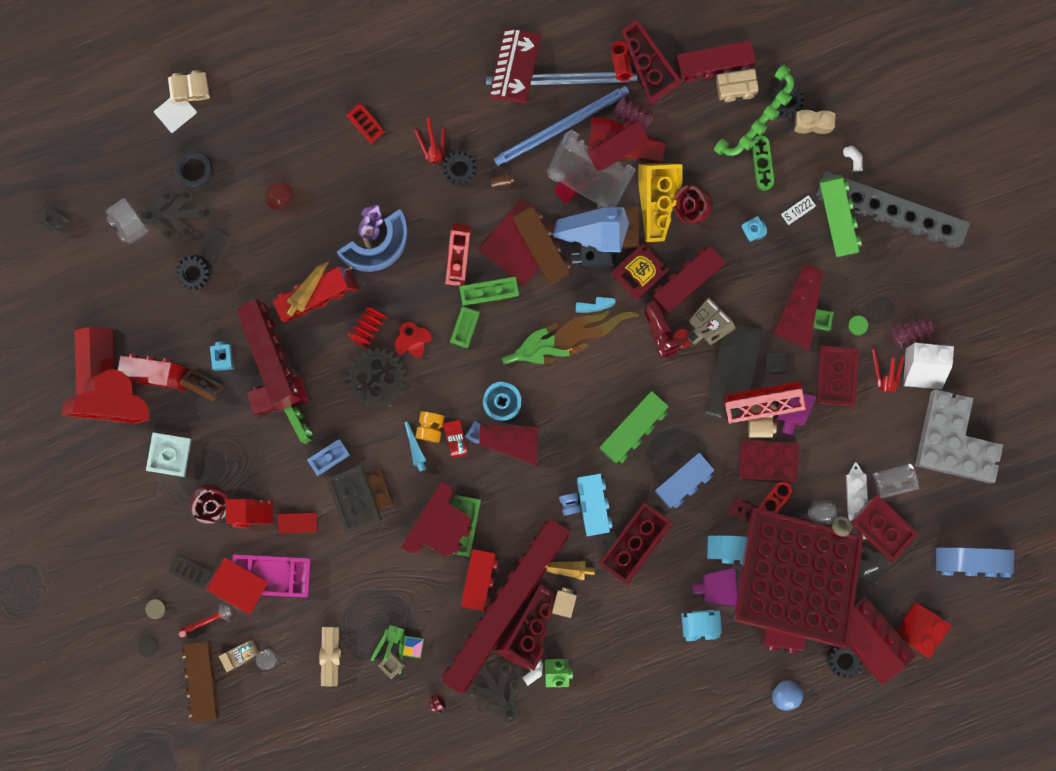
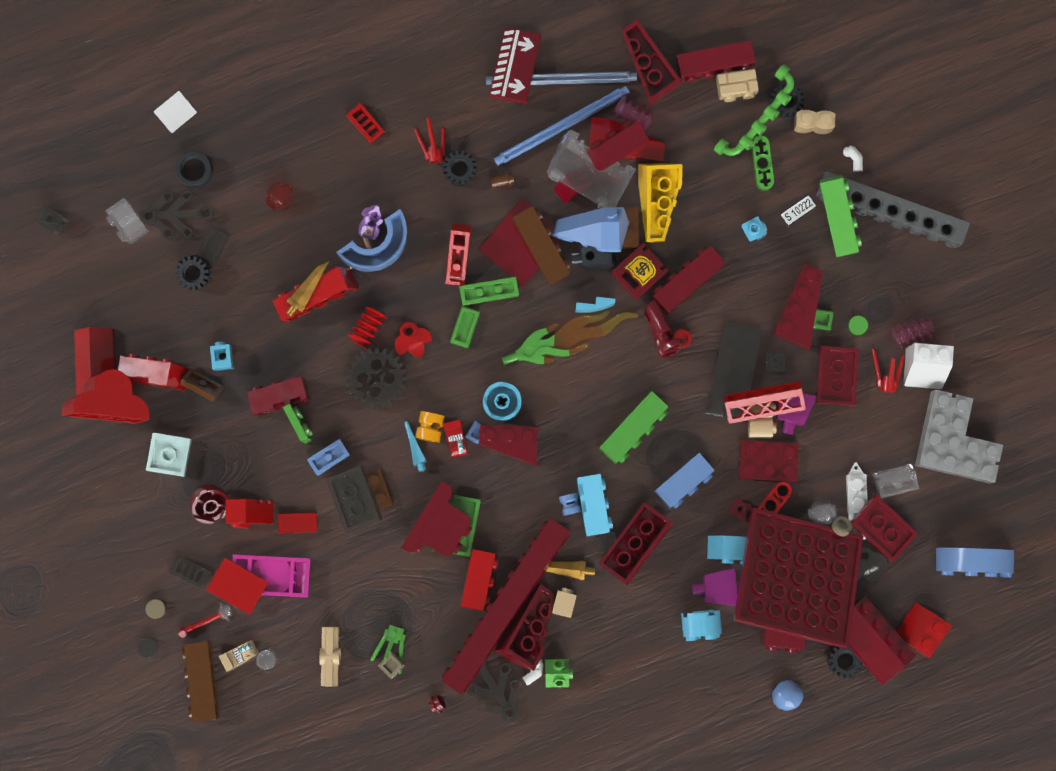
(188, 87): tan brick -> none
(268, 354): dark red brick -> none
(412, 647): tile -> none
(621, 61): red piece -> none
(693, 204): dark red cylinder -> none
(710, 323): dark tan torso -> none

